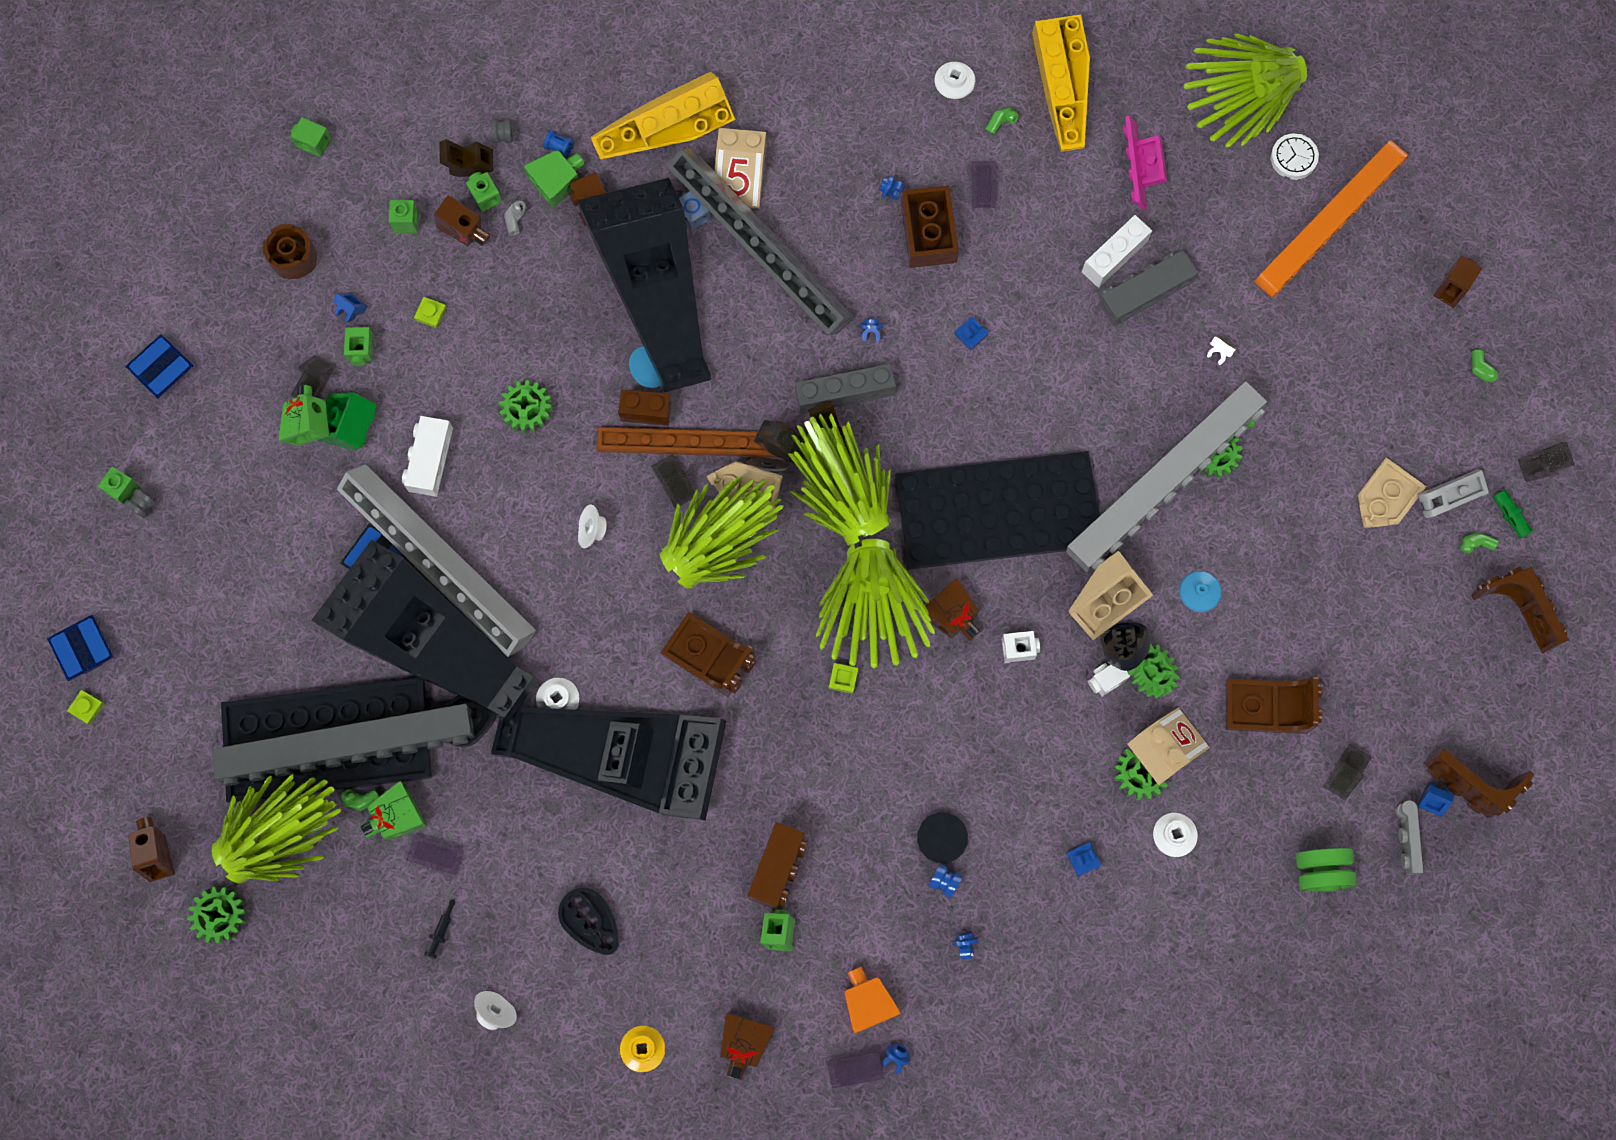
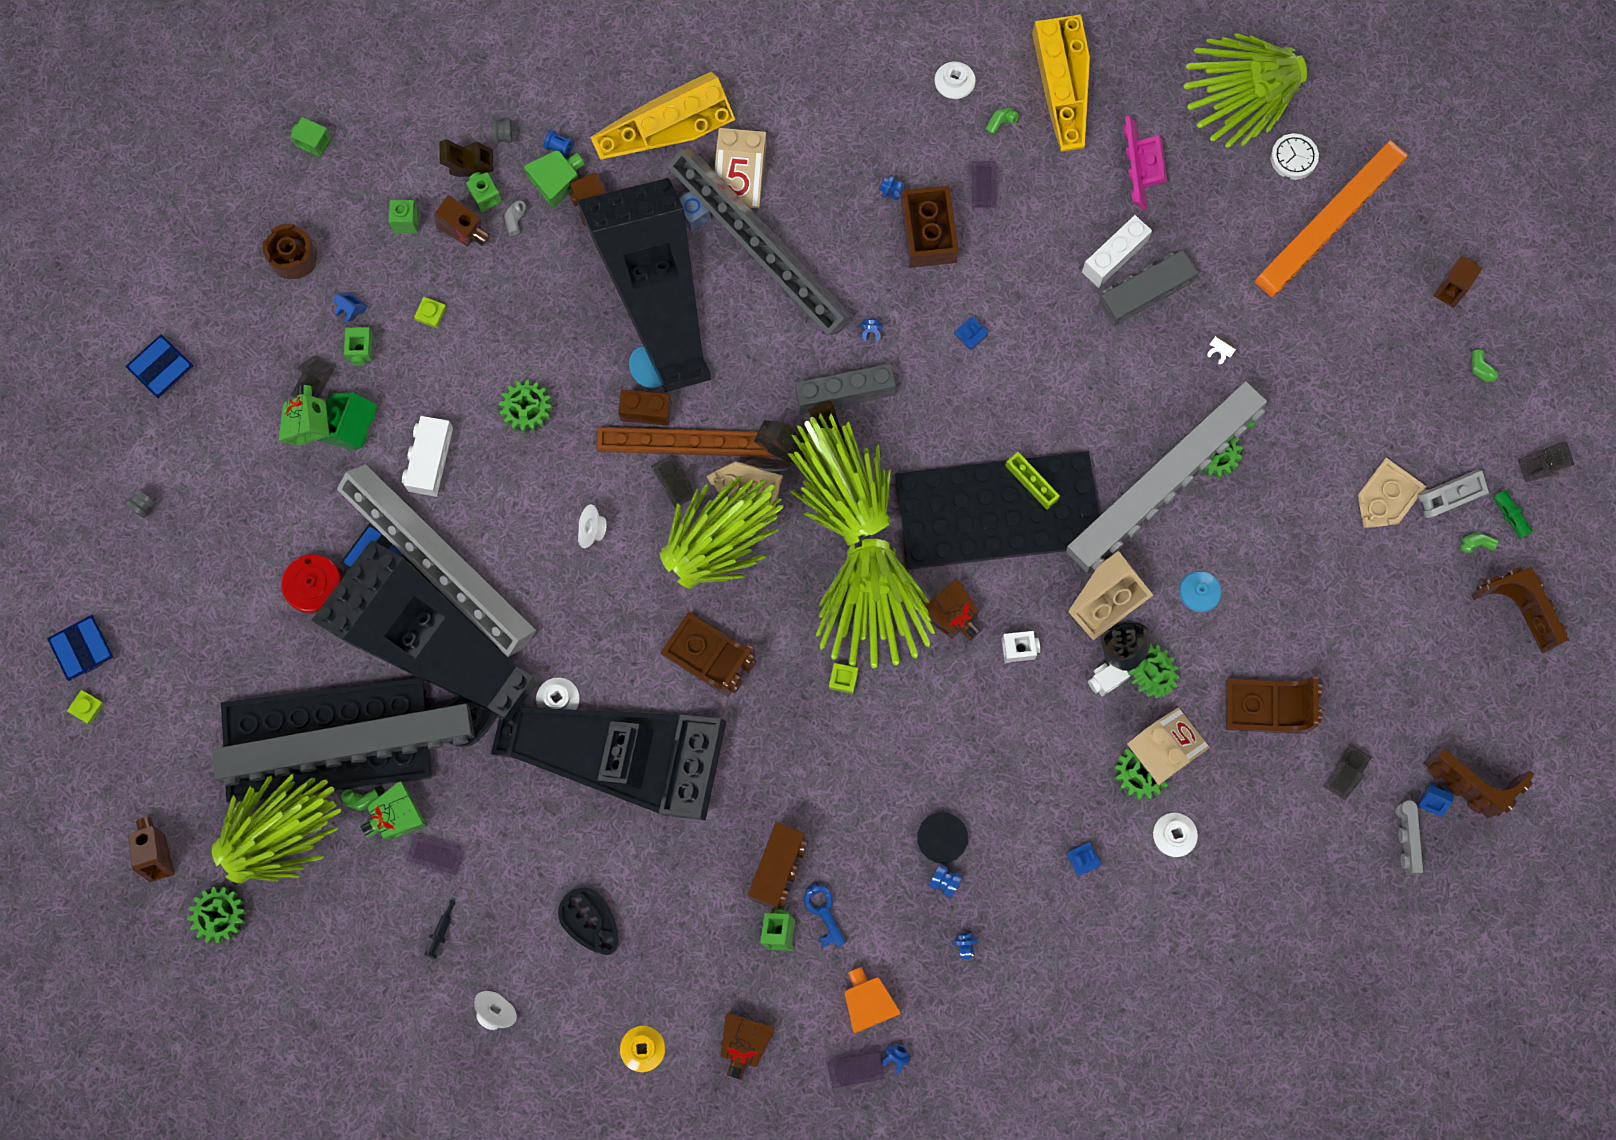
(118, 485): bright green brick -> none
(309, 582): none -> red wheel
(824, 911): none -> blue piece
(1032, 480): none -> lime piece
(1326, 870): bright green wheel -> none

